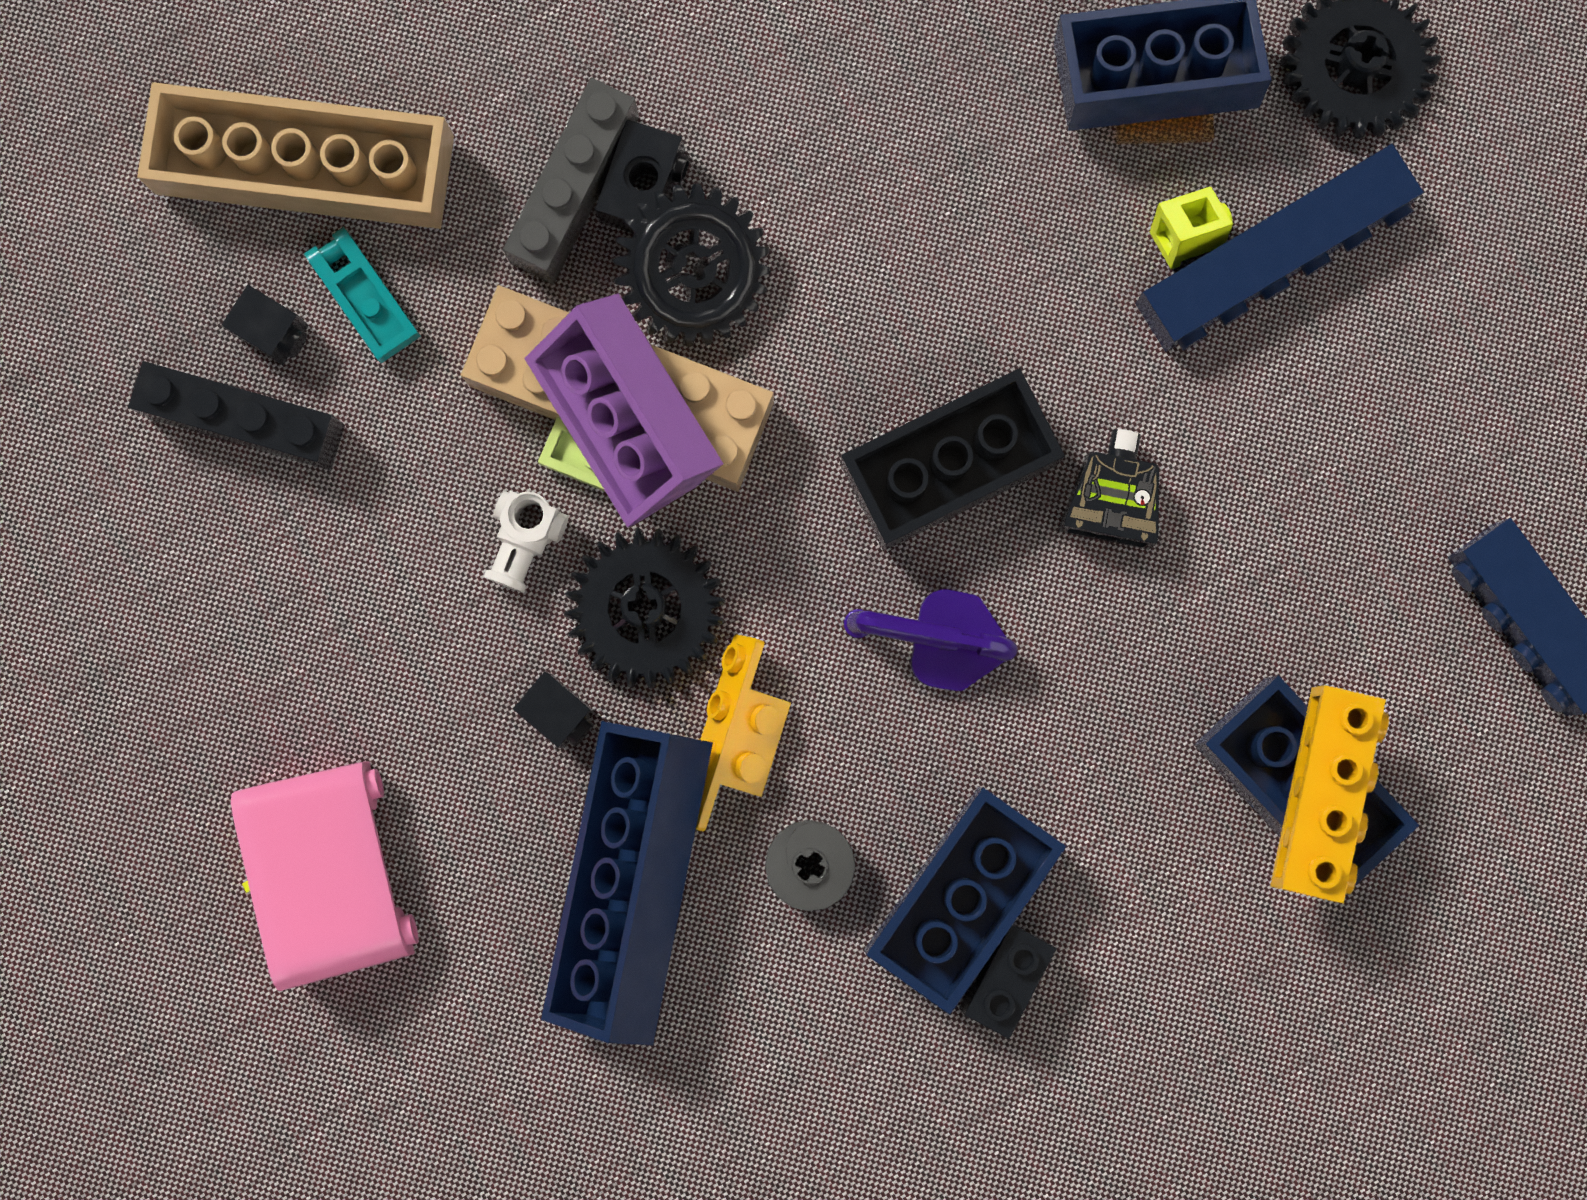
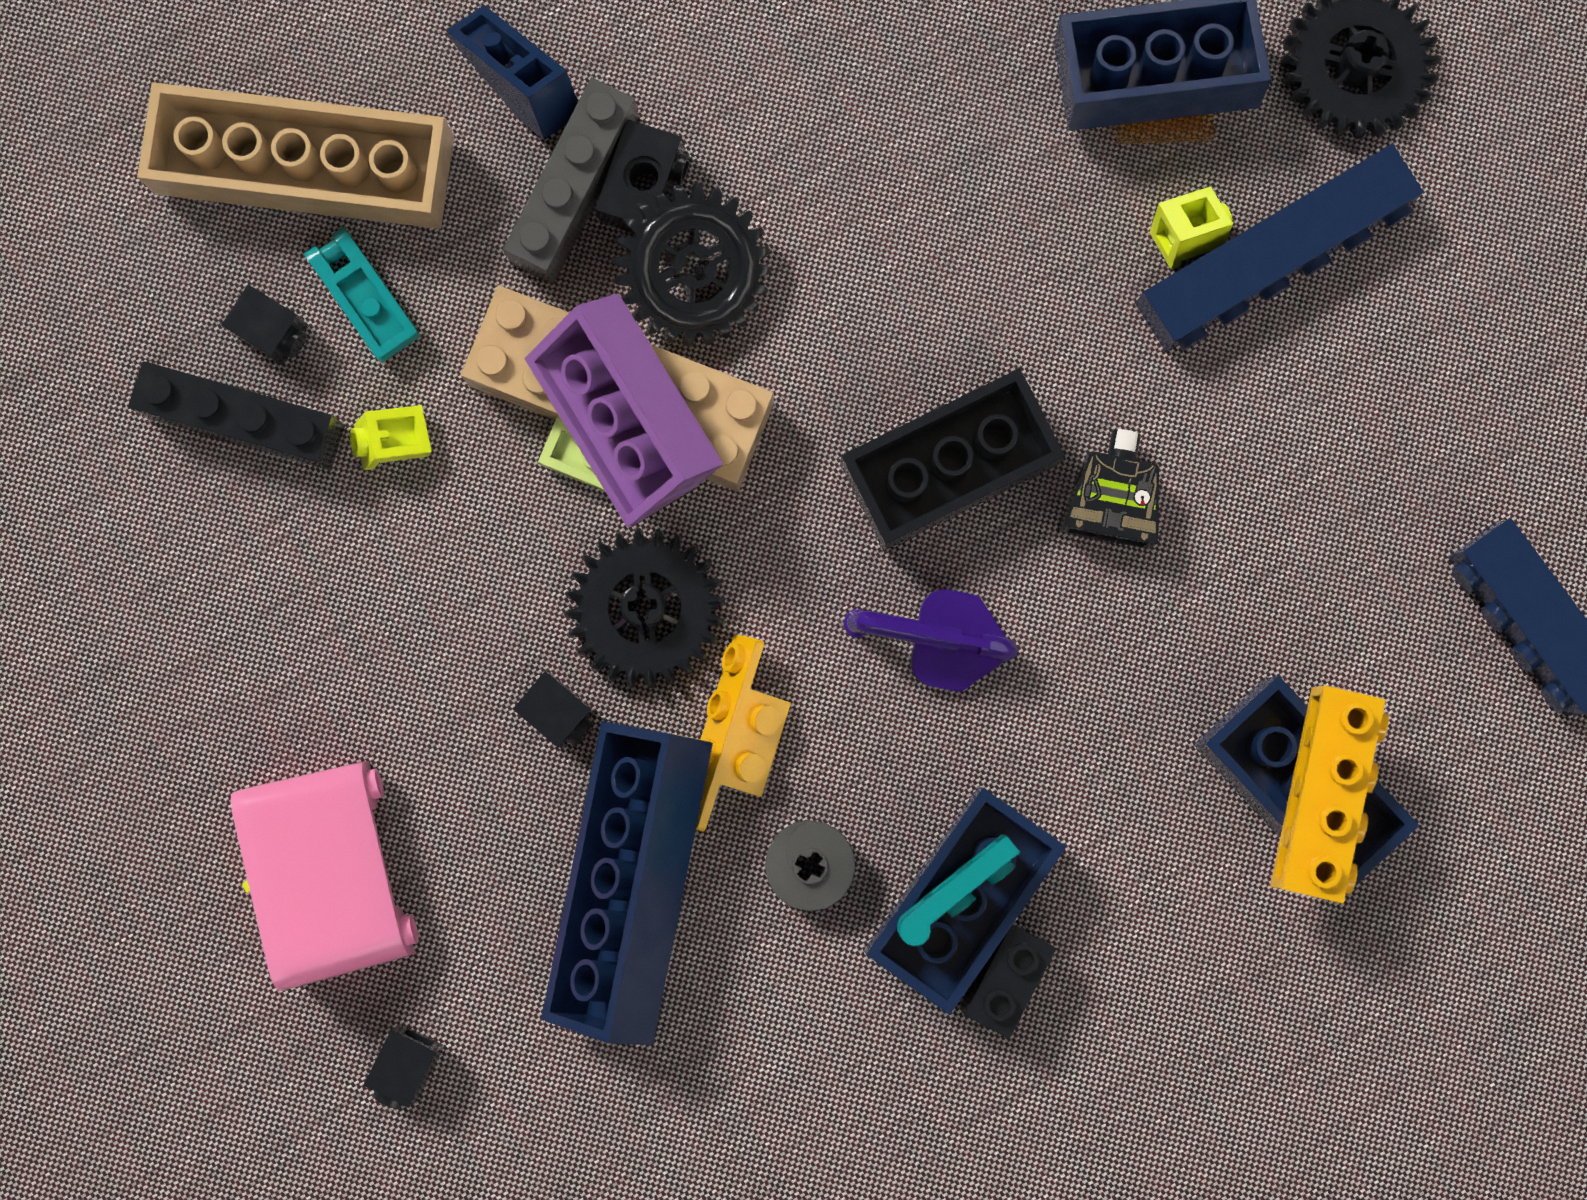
(390, 436): none -> neon yellow bracket
(403, 1067): none -> black brick
(516, 70): none -> dark blue slope
(520, 543): white connector -> none
(955, 892): none -> teal plate

